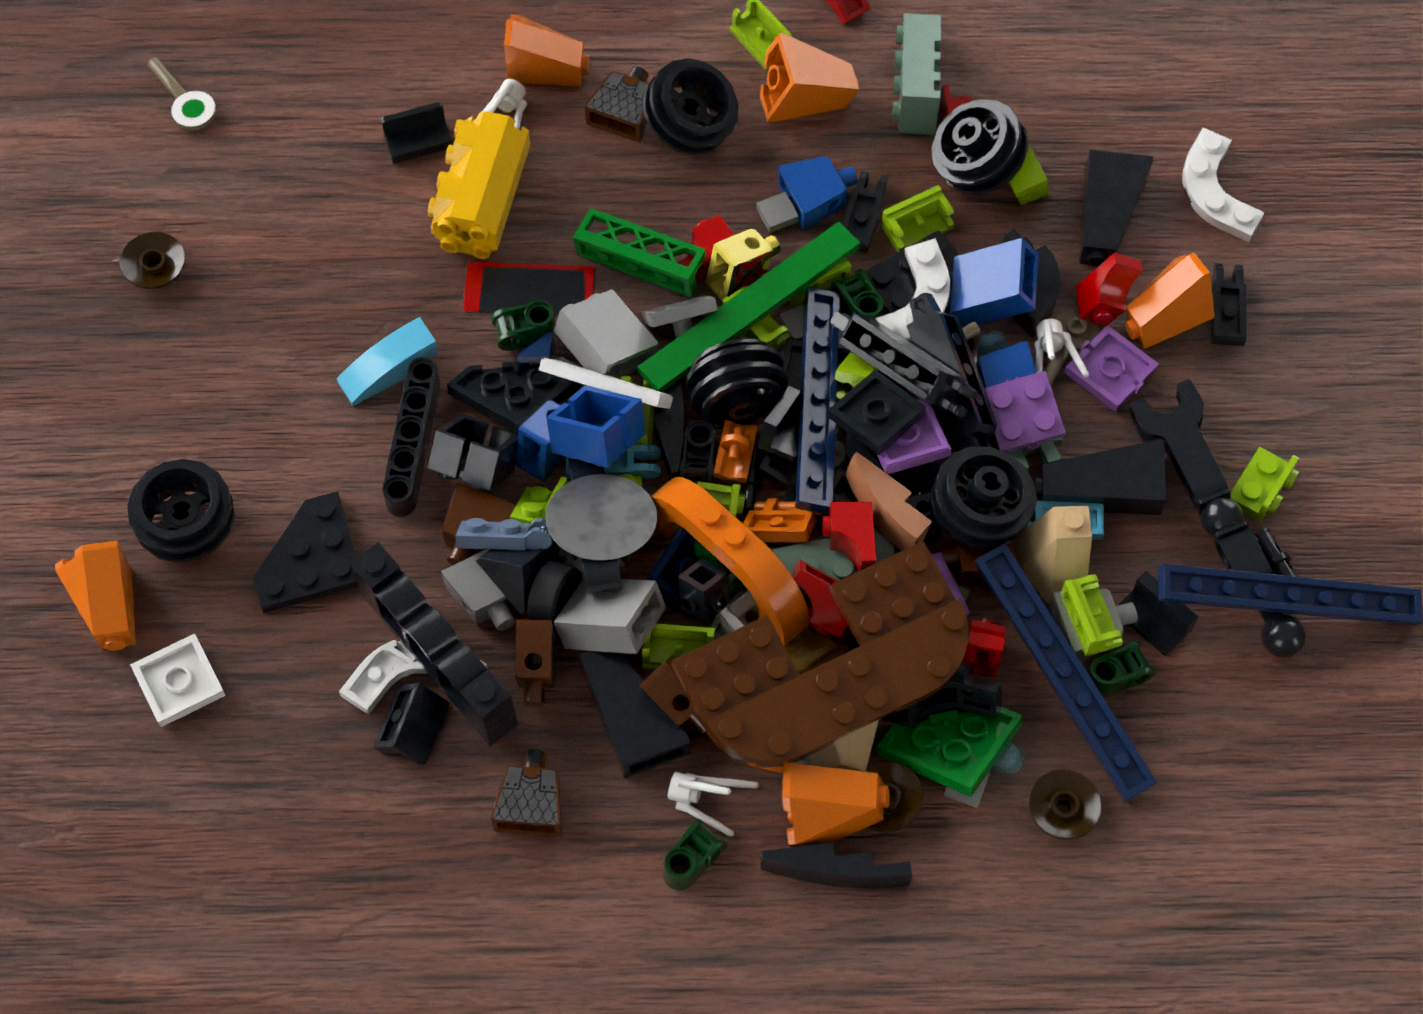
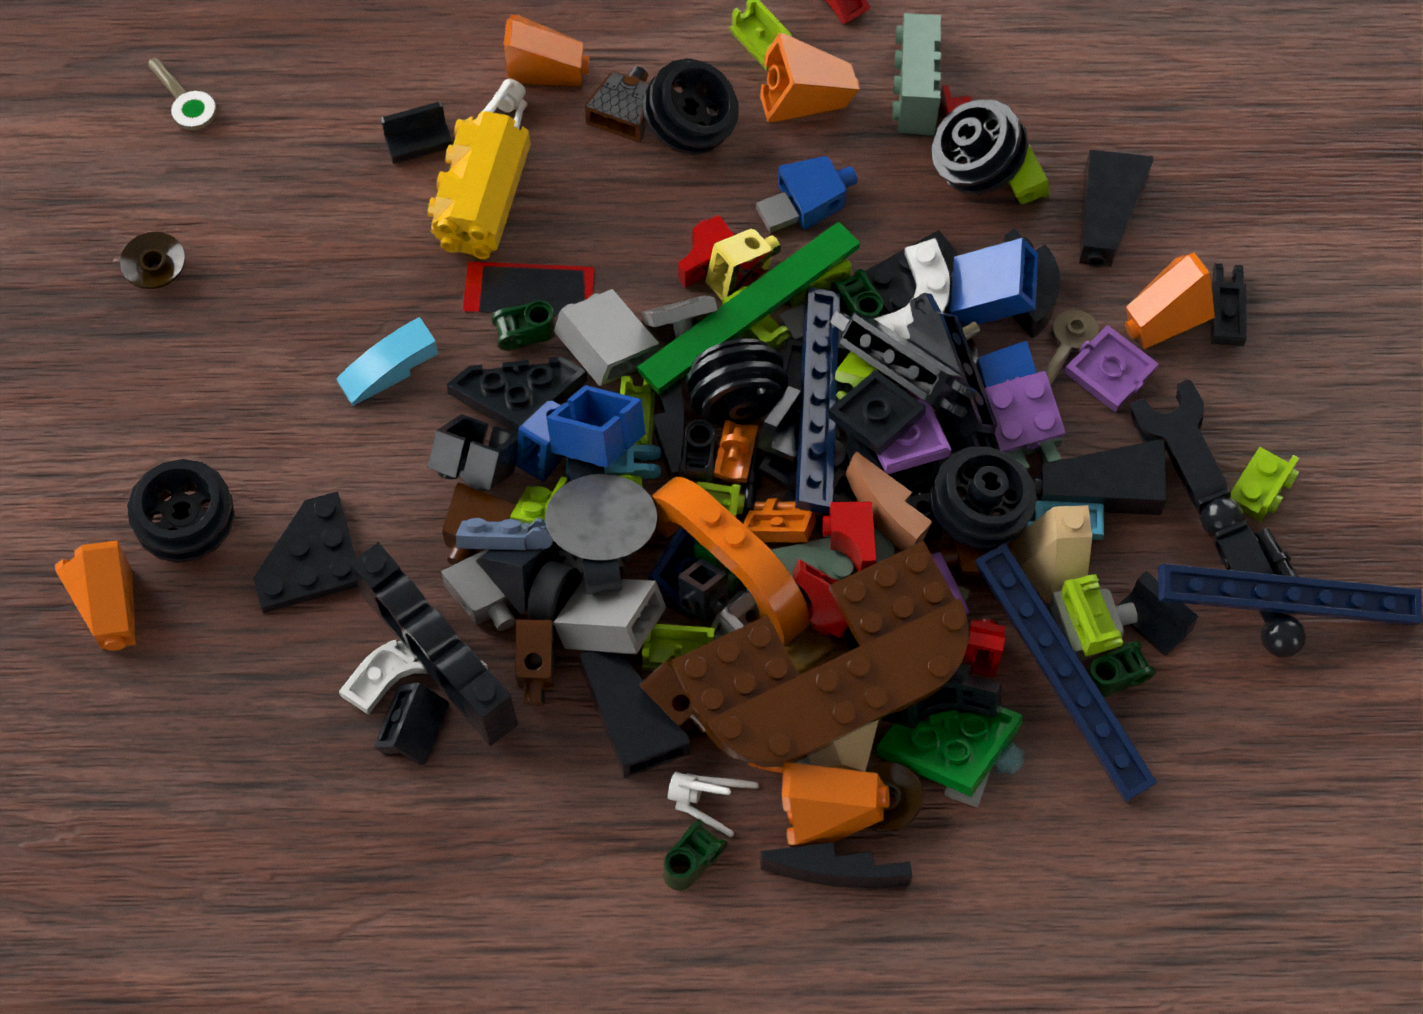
(177, 680): white plate -> none
(411, 450): black beam -> none
(529, 798): torso -> none
(538, 349): dark blue slope -> none
(605, 382): white tile -> none
(637, 262): green fence -> none
(864, 210): black hinge -> none
(917, 218): lime hinge -> none
(987, 339): clear light blue plate -> none
(1051, 340): white plant -> none
(1069, 789): dark brown dish -> none
(1105, 290): red arch -> none
(1206, 194): white plate -> none

